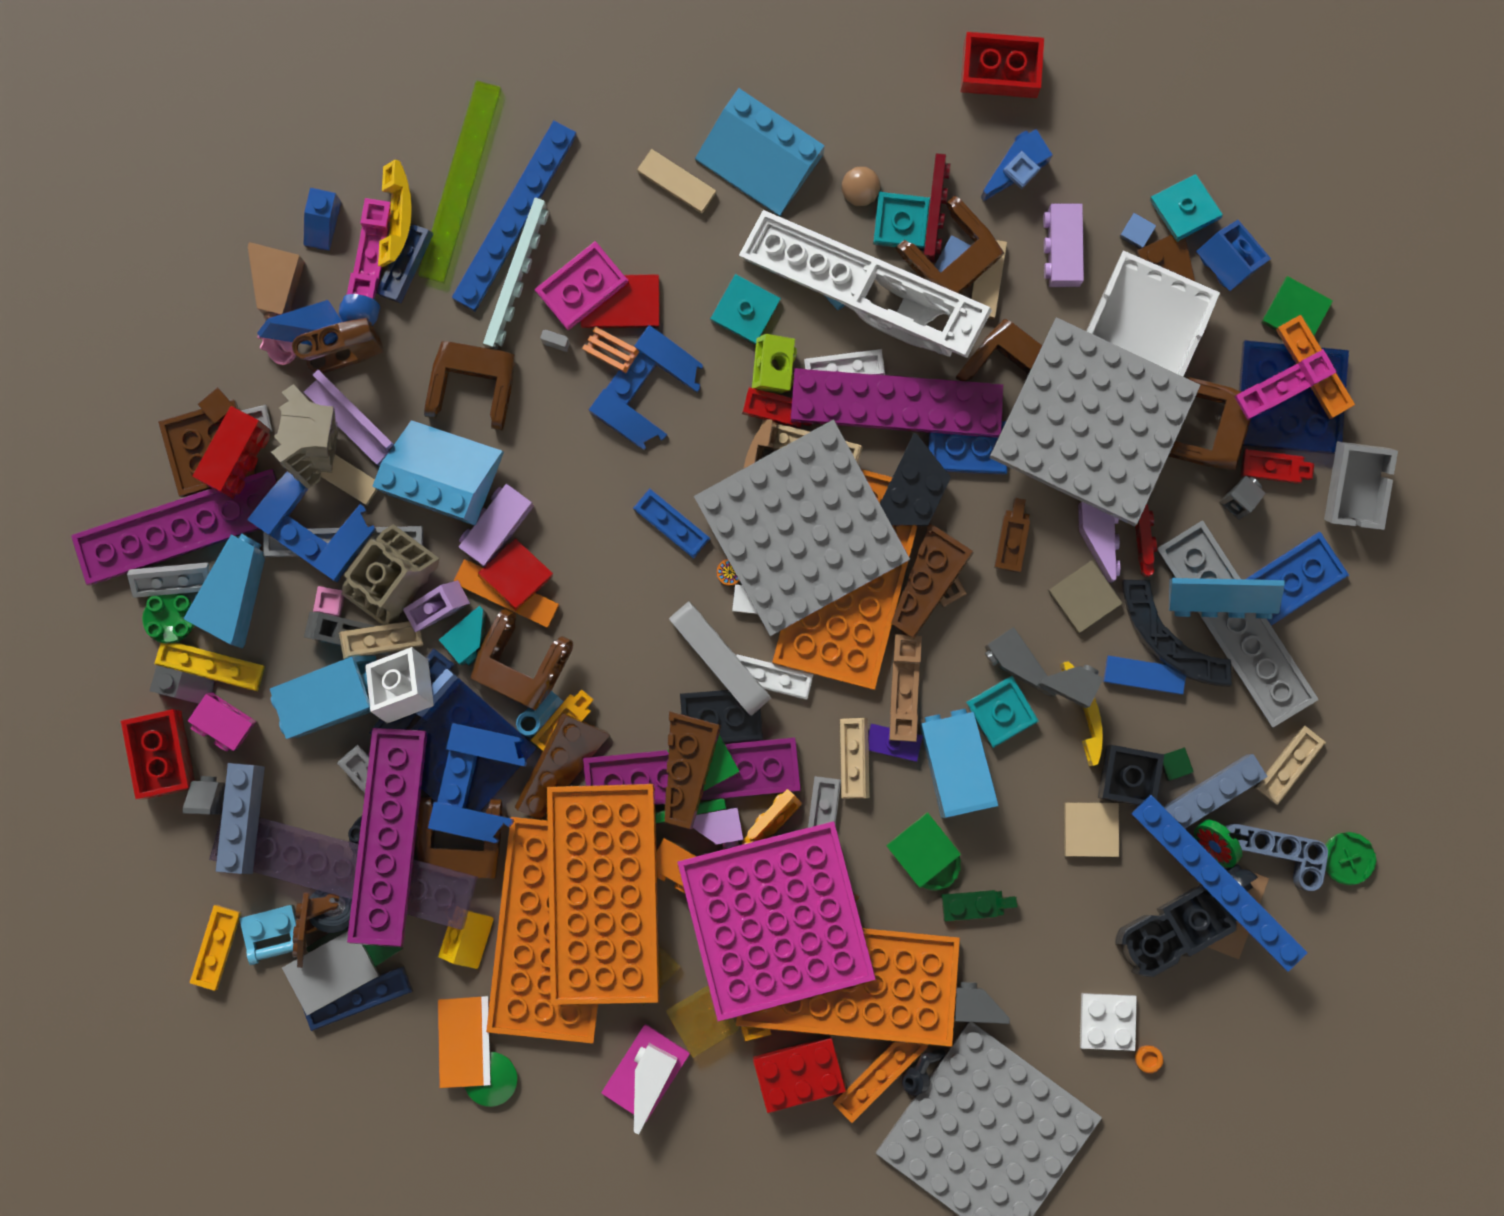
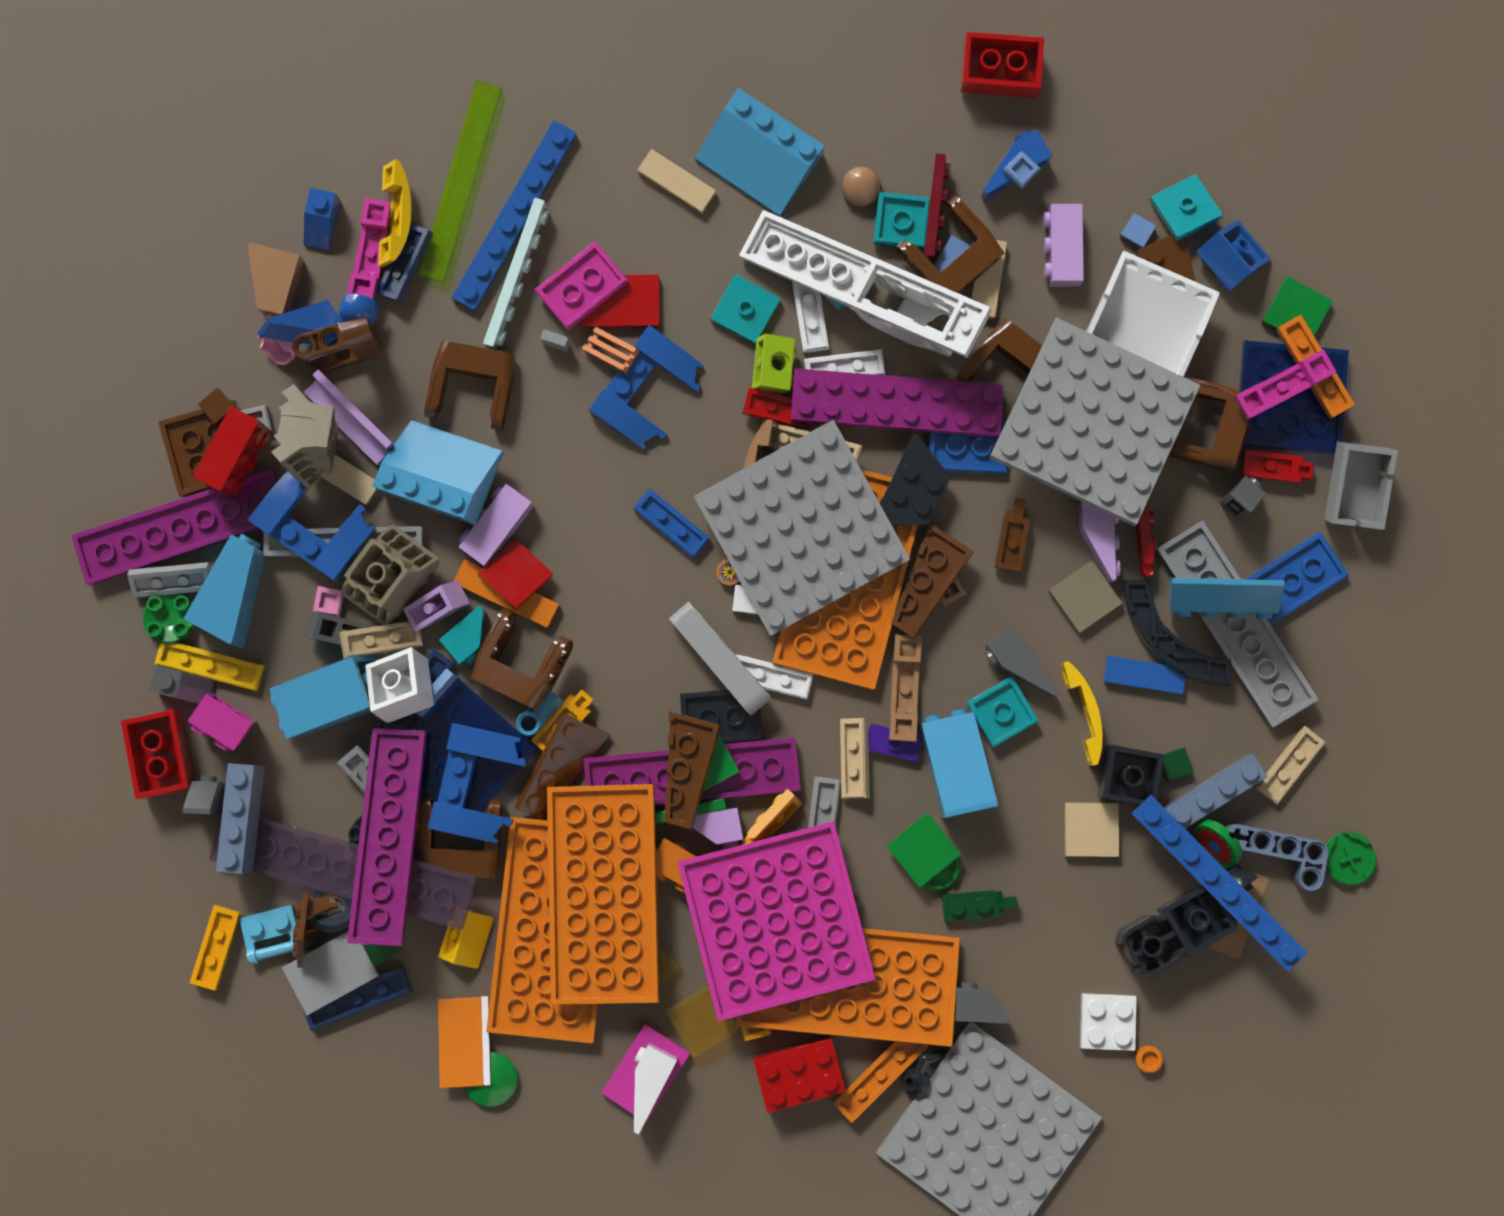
(810, 319): none -> white tile
(1075, 684): dark grey slope -> none

